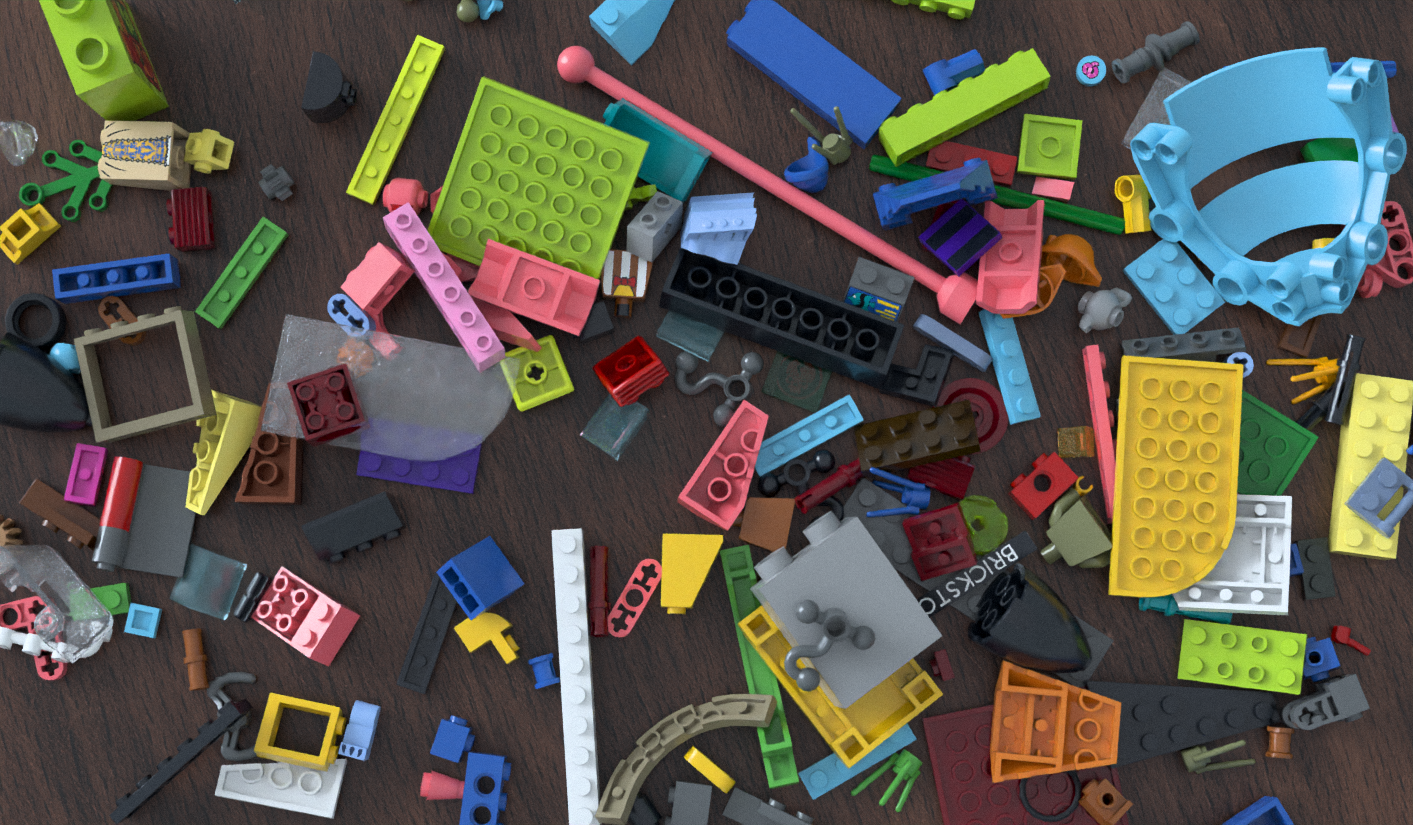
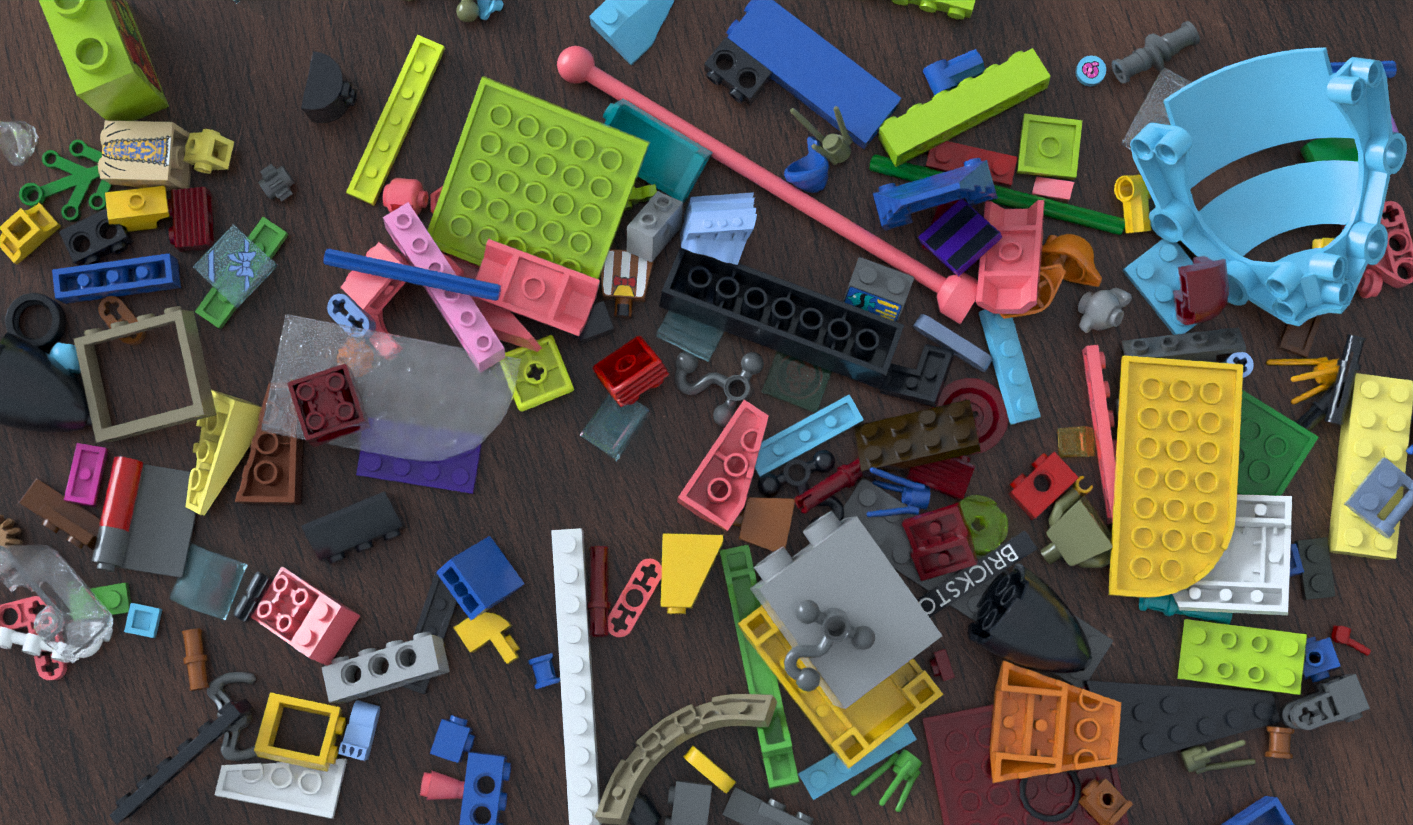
(95, 230): none -> black brick
(137, 207): none -> yellow brick
(235, 266): none -> clear light blue tile
(412, 274): none -> blue axle
(429, 662): none -> light grey brick
(743, 66): none -> black brick
(1202, 290): none -> dark red brick

